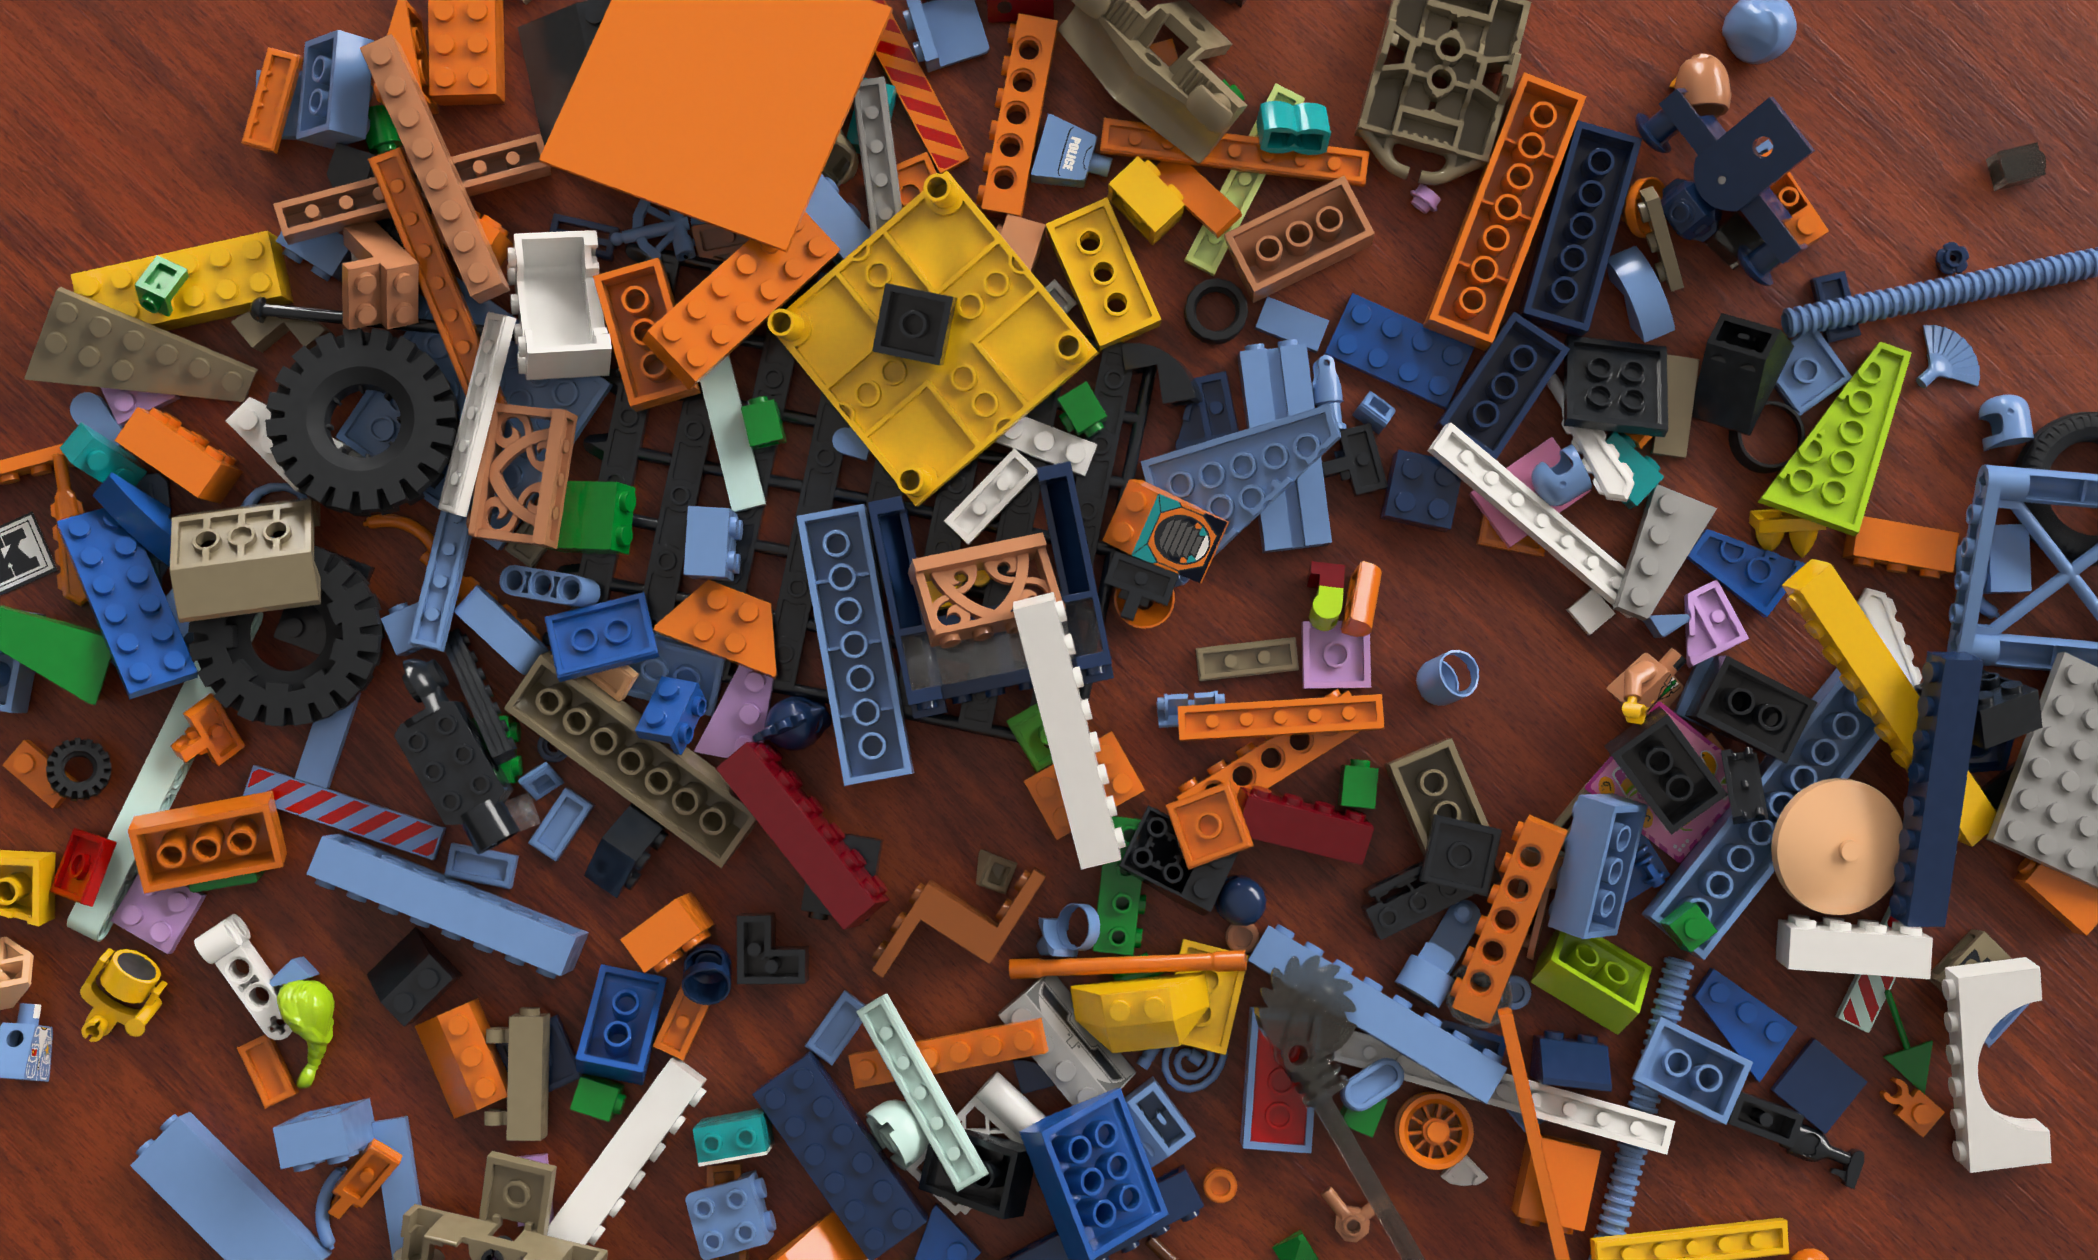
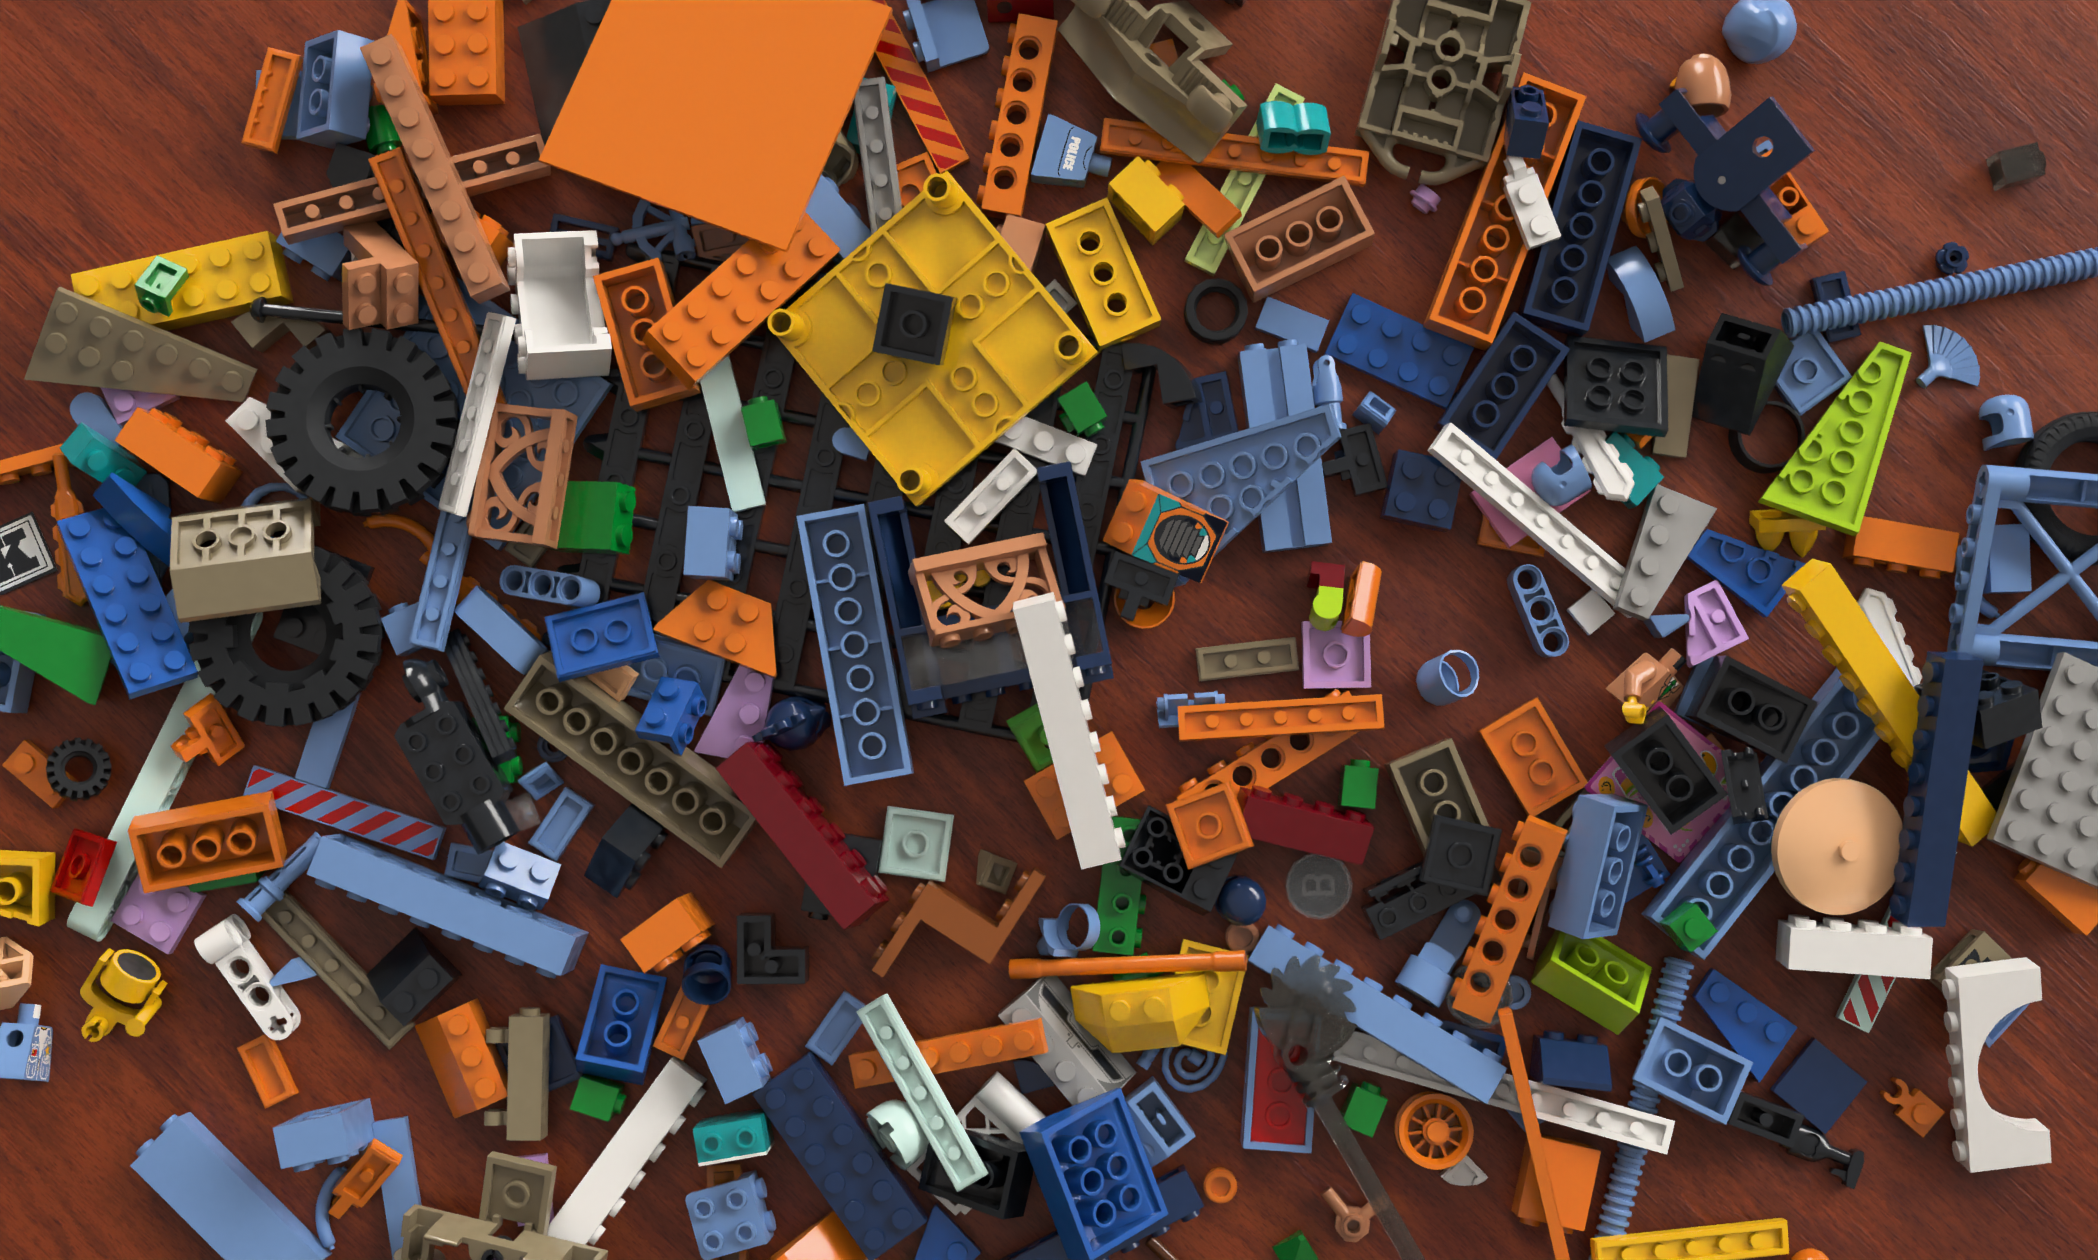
(272, 887): none -> medium blue pin
(308, 1012): lime hair -> none
(334, 967): none -> dark tan tile
(519, 876): none -> bracket
(735, 1059): none -> medium blue brick
(916, 843): none -> light aqua tile
(1318, 886): none -> clear tile
(1372, 1084): medium blue tile -> none
(1526, 122): none -> dark blue slope
(1529, 204): none -> white hinge
(1533, 757): none -> orange plate
(1551, 621): none -> medium blue beam
(1911, 1061): green piece -> none

